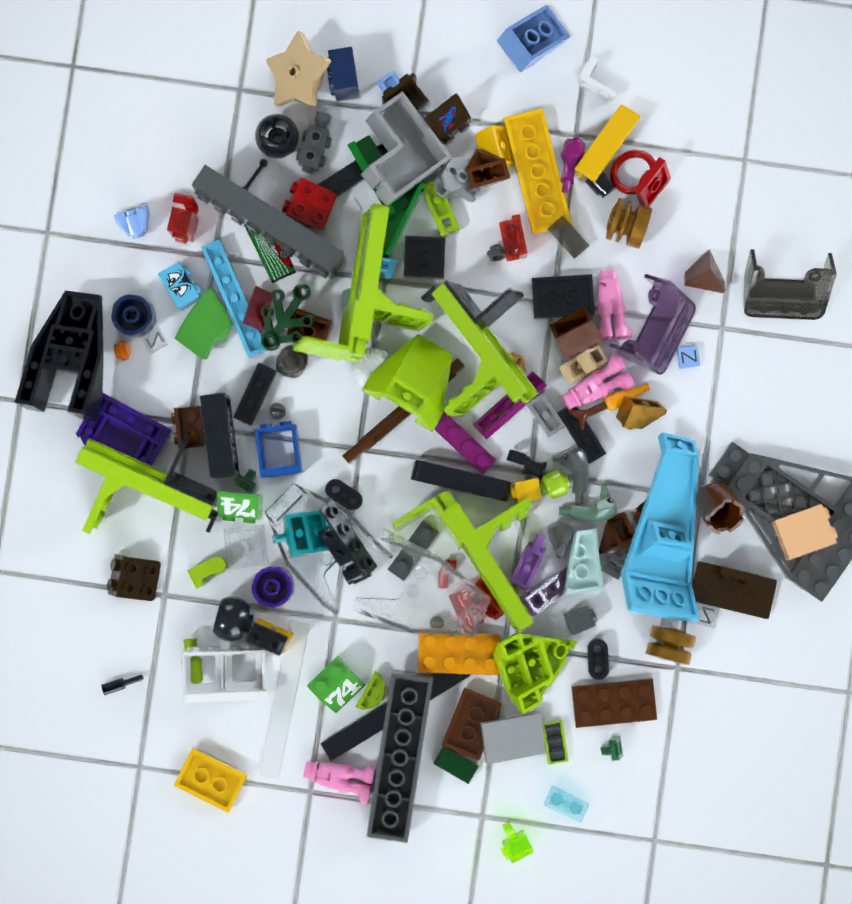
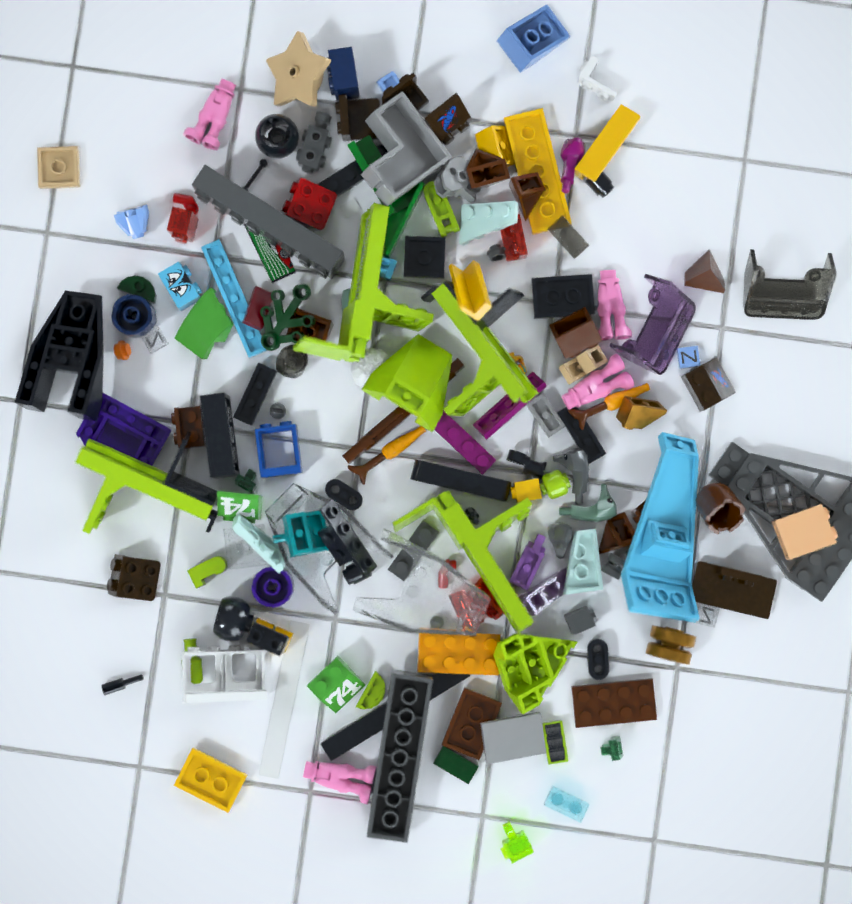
(58, 167): none -> tan tile
(138, 286): none -> dark green plate
(213, 112): none -> bright pink piece
(259, 542): none -> light aqua wing
(353, 117): none -> dark brown bracket
(388, 452): none -> light orange piece
(470, 290): none -> yellow panel
(472, 515): none -> black axle
(485, 218): none -> light aqua wing
(526, 191): none -> reddish brown slope
(628, 223): pearl gold wheel -> none
(651, 181): red tile -> none
(708, 384): none -> dark brown slope

